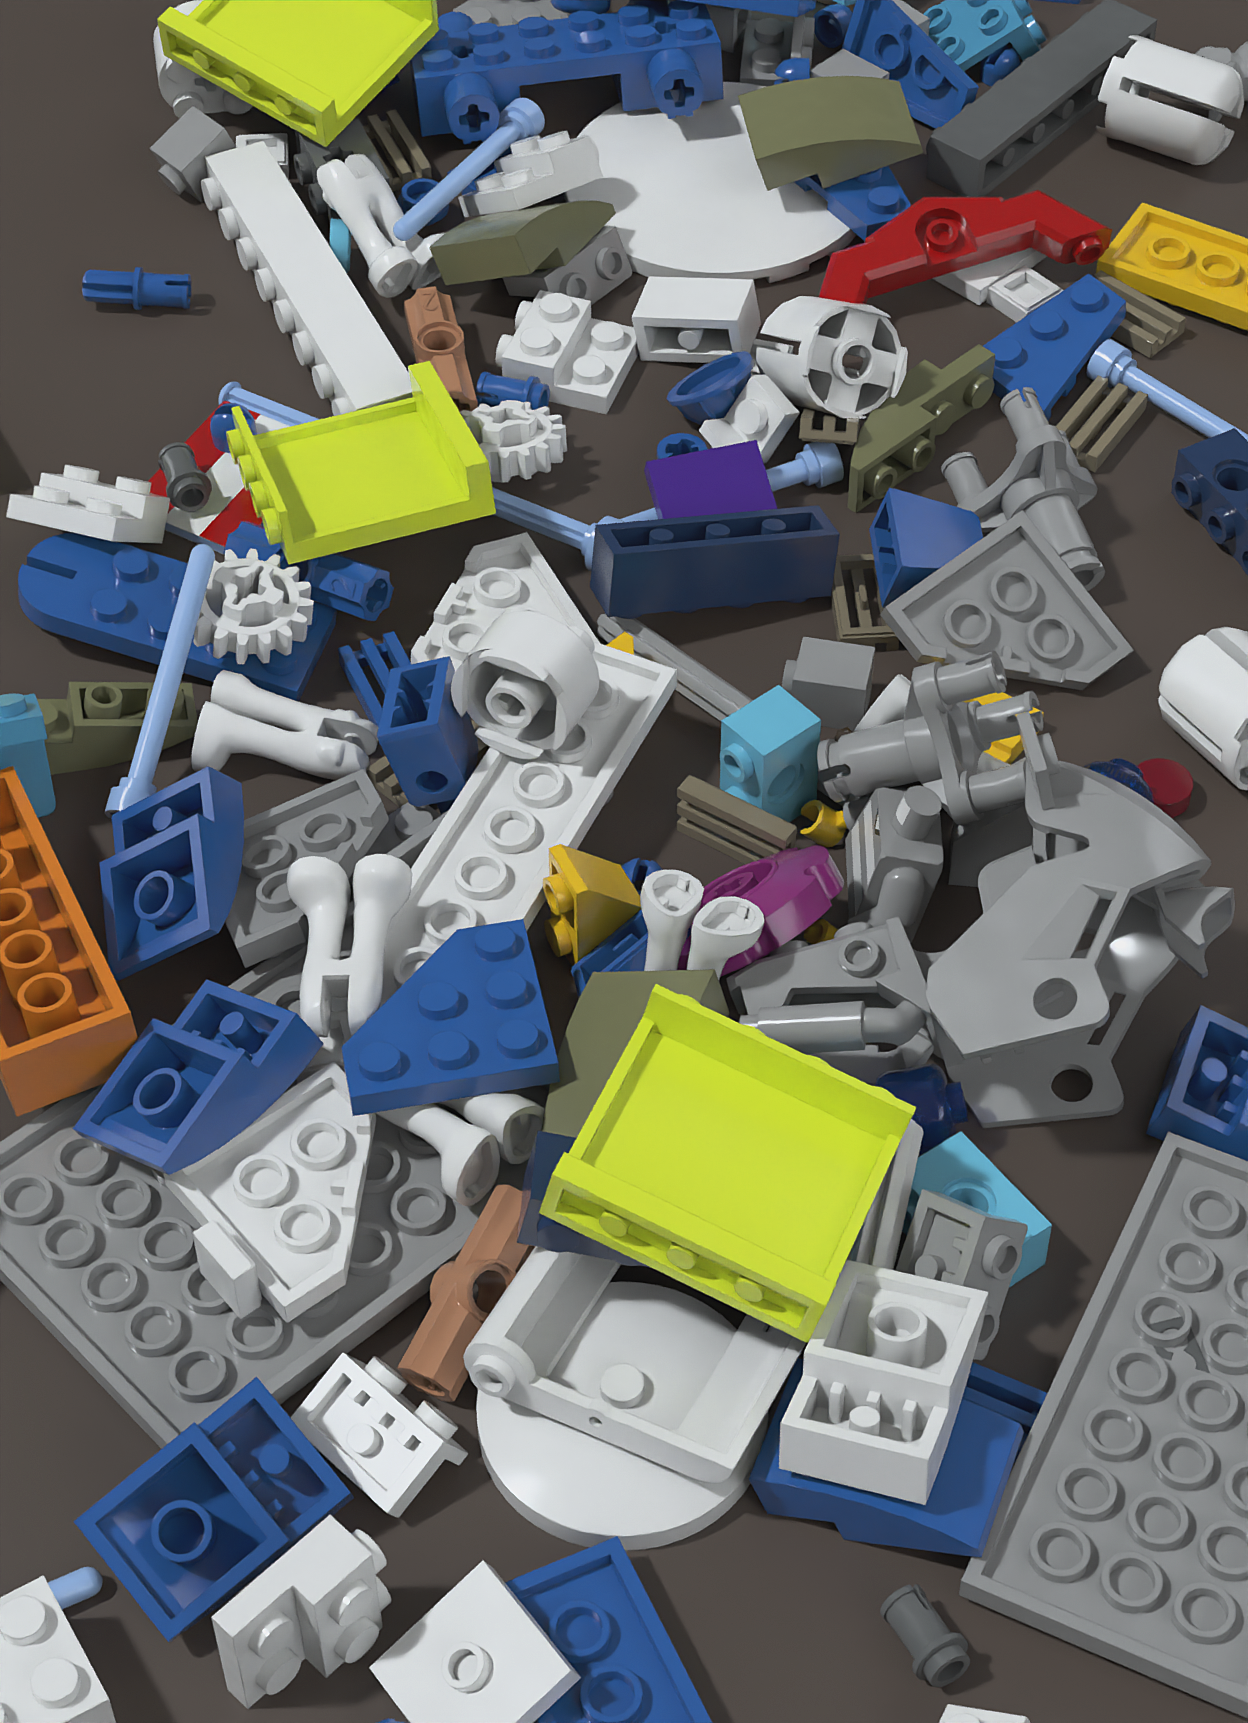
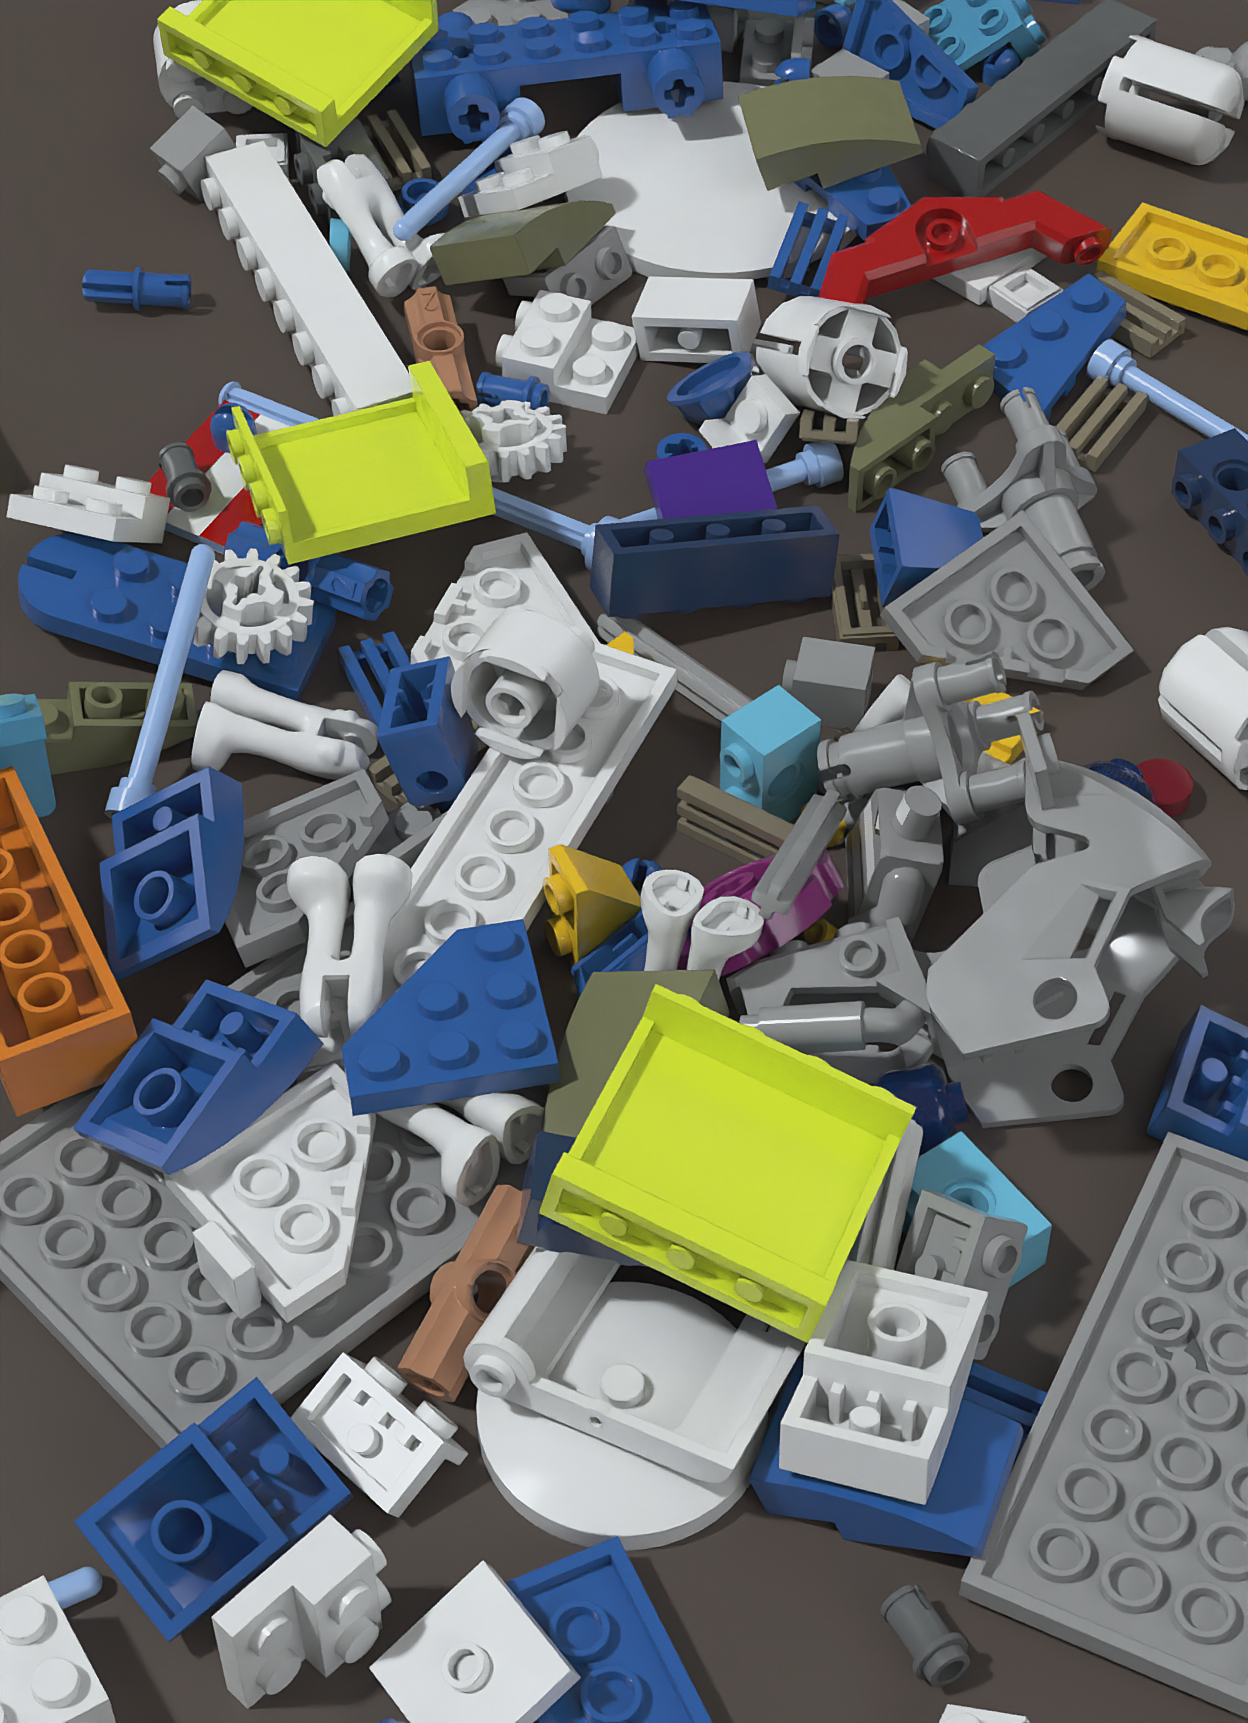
(798, 854): none -> light grey axle
(817, 223): none -> blue tile

